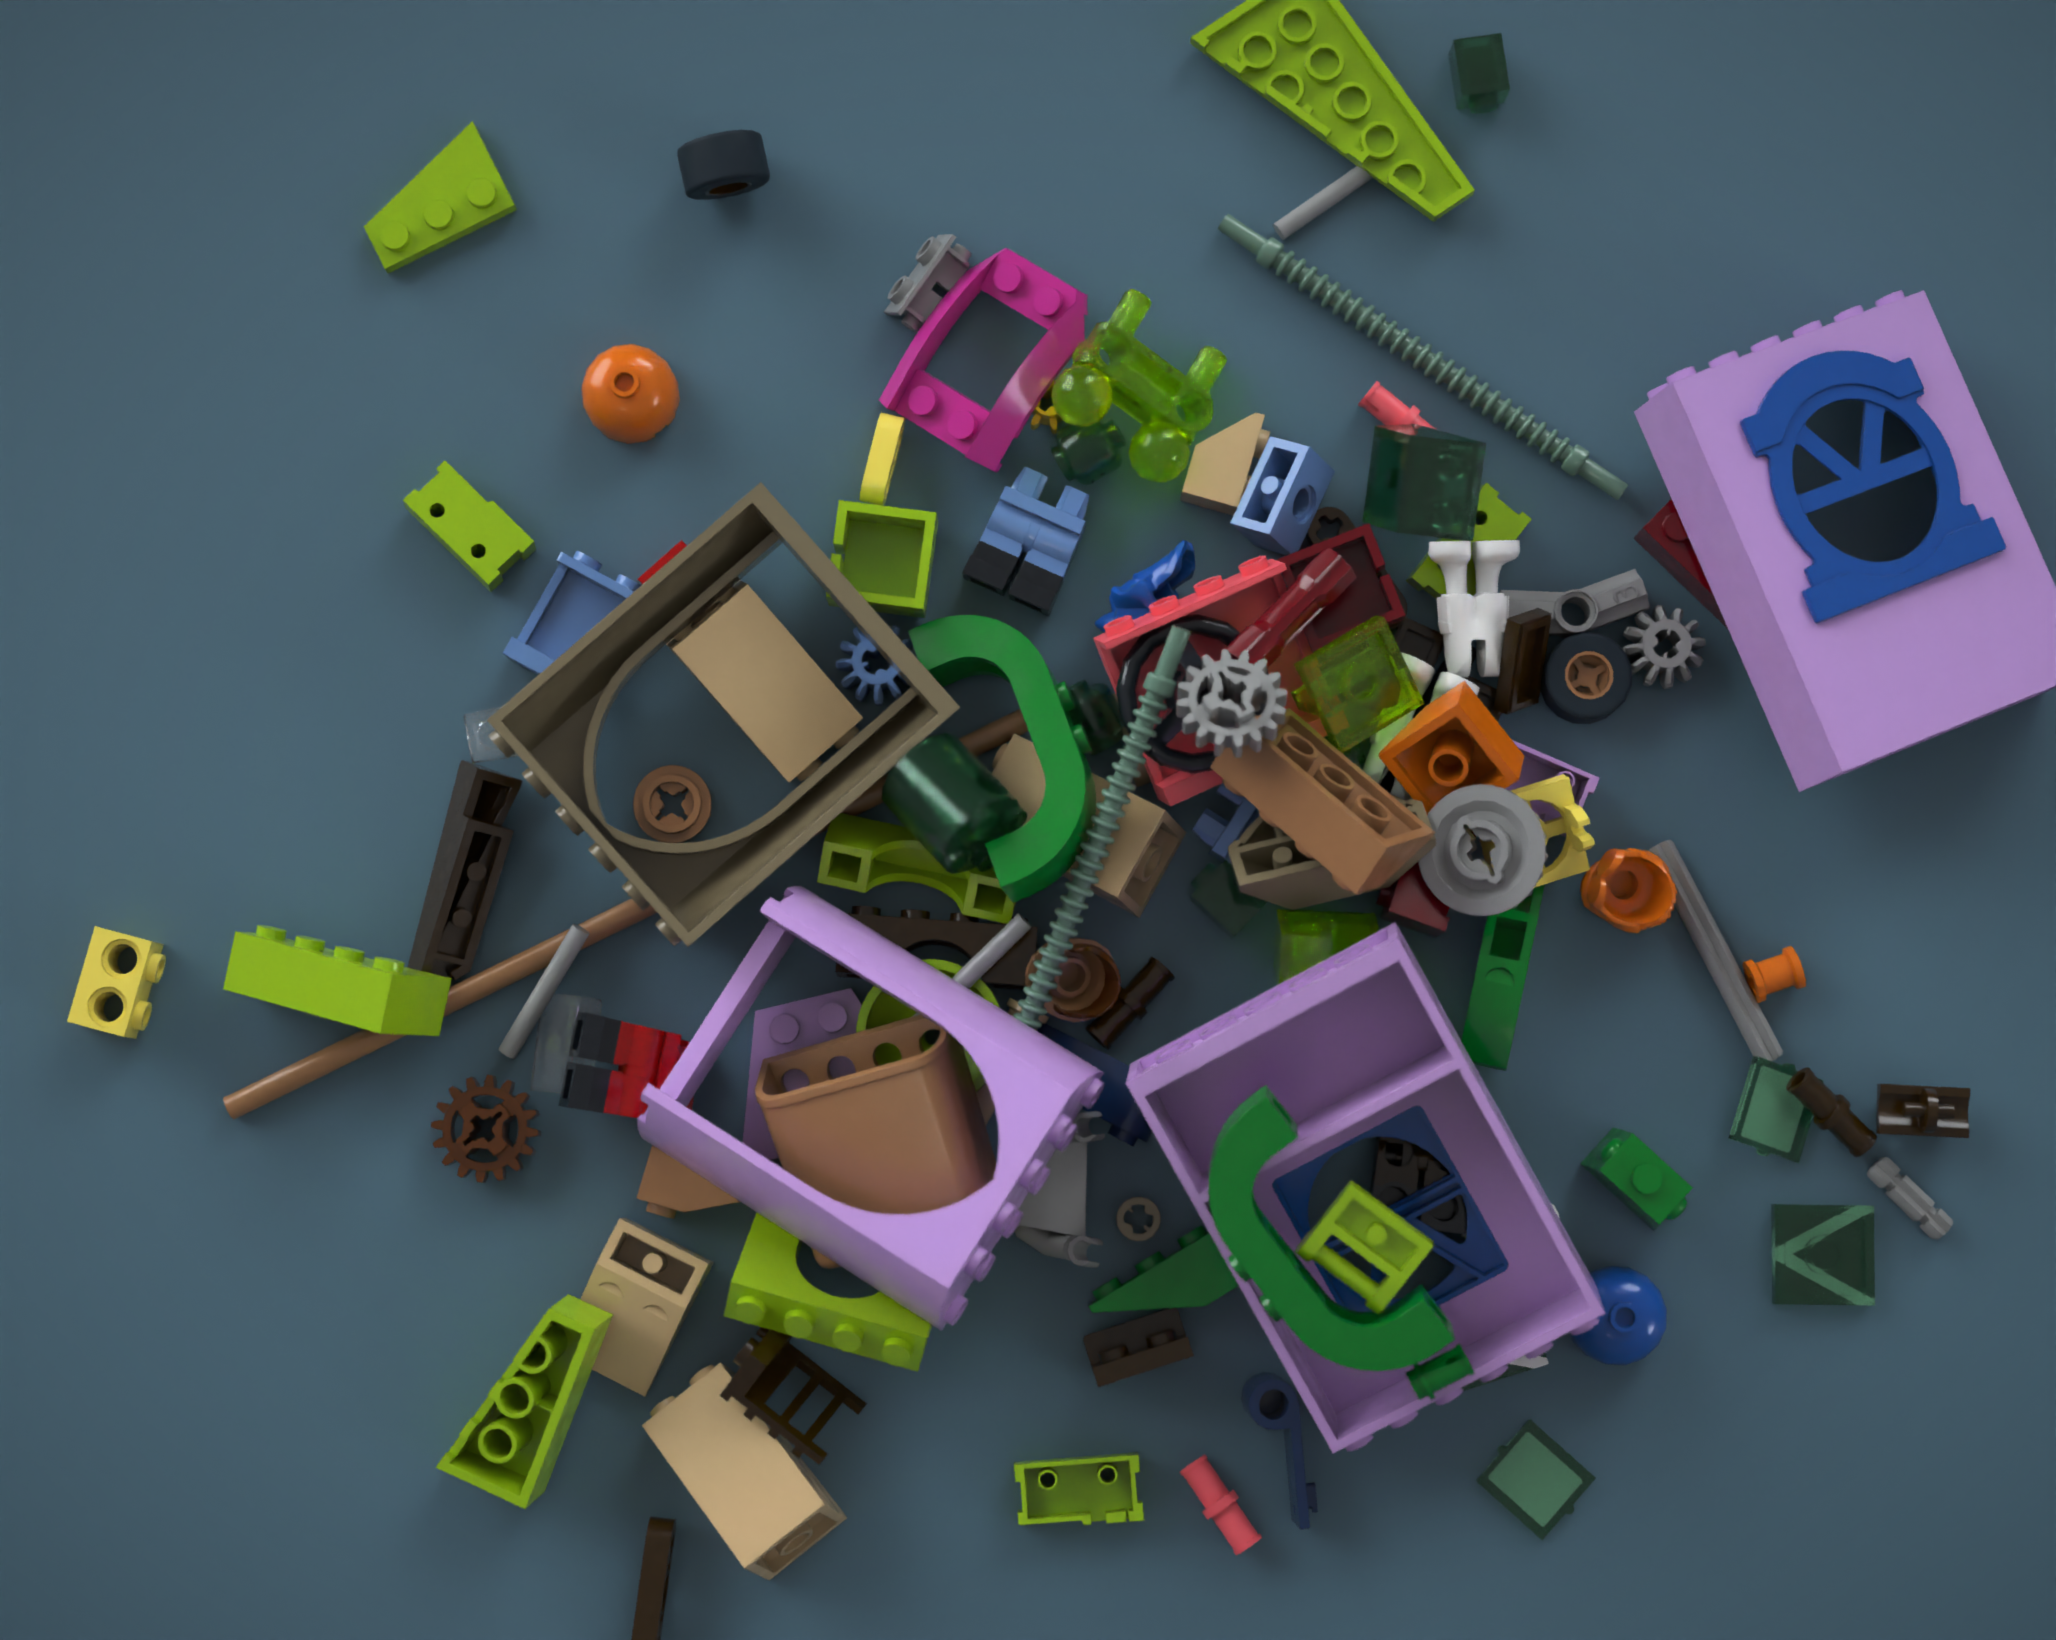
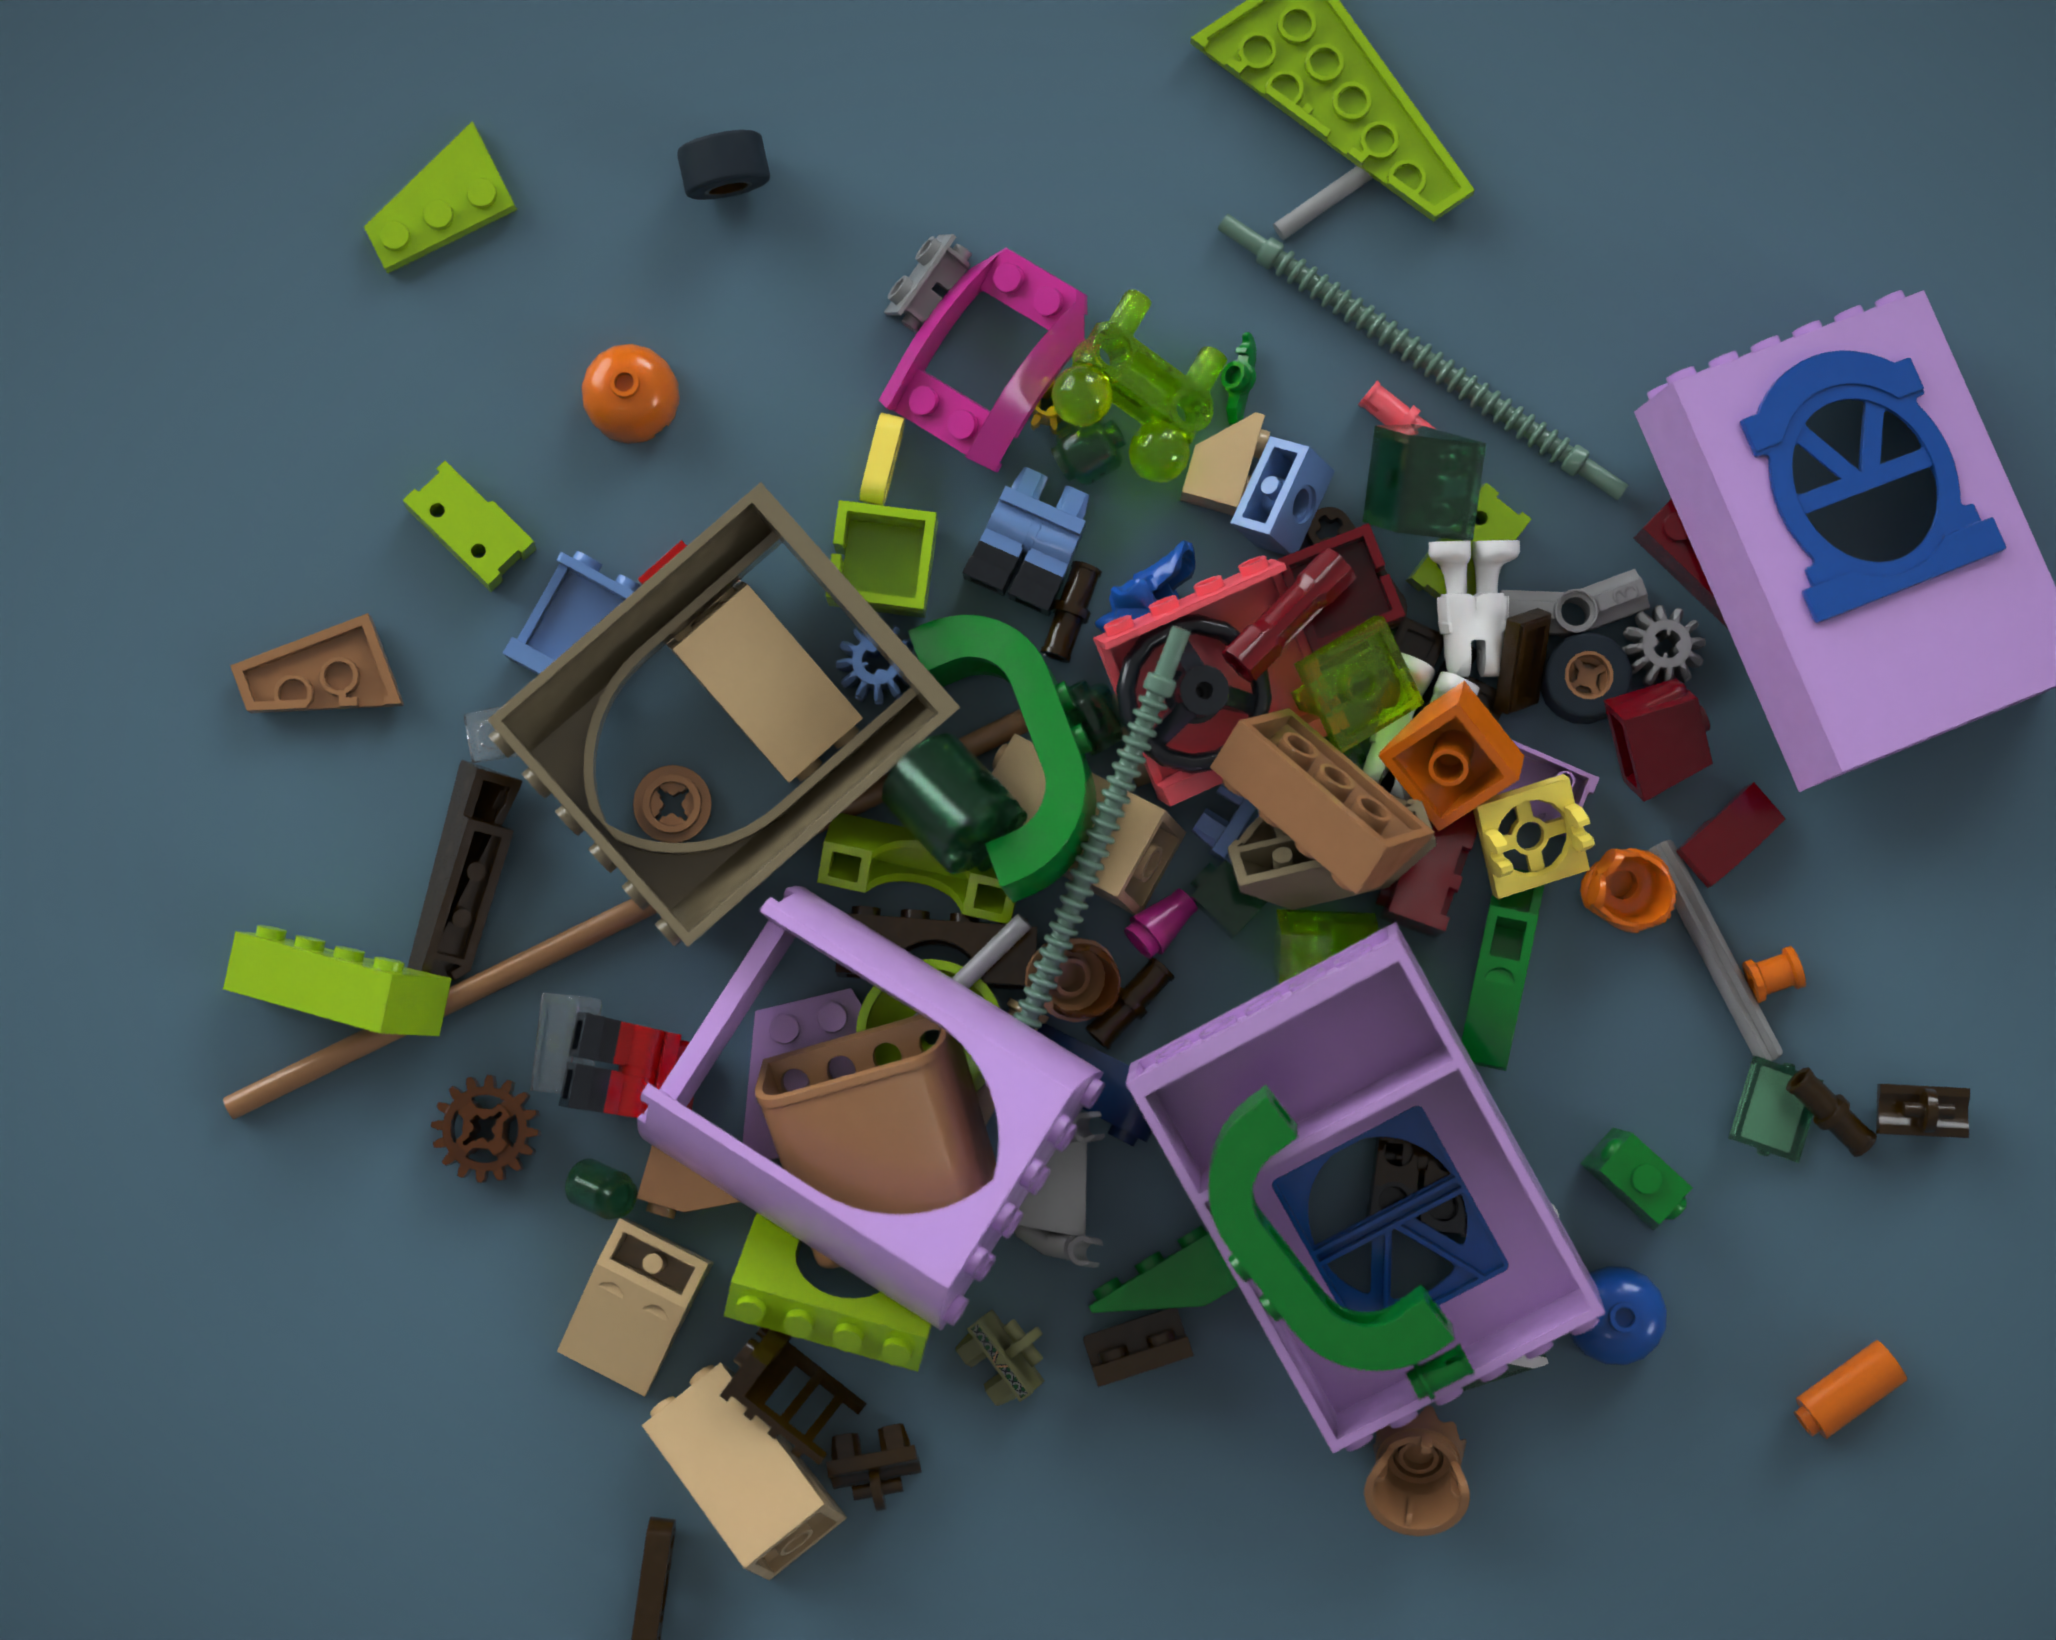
(103, 978): light yellow brick -> none
(321, 672): none -> medium nougat wing
(528, 1412): lime wedge -> none
(543, 991): light grey bar -> none
(600, 1189): none -> clear green brick
(853, 1468): none -> dark brown hips
(1008, 1351): none -> olive hips
(1071, 611): none -> dark brown pin
(1079, 1490): lime piece -> none
(1127, 1229): dark tan bush -> none
(1159, 924): none -> dark pink cone
(1220, 1504): coral pin -> none
(1238, 685): light grey gear -> none
(1239, 378): none -> green piece
(1276, 1407): dark blue door -> none
(1375, 1235): lime plate -> none
(1418, 1477): none -> medium nougat hat
(1479, 73): clear green brick -> none
(1517, 858): light grey gear -> none
(1535, 1479): clear green piece -> none
(1658, 736): none -> dark red torso
(1730, 835): none -> dark red slope
(1823, 1254): clear green tile -> none
(1849, 1390): none -> orange brick
(1910, 1198): light grey axle -> none

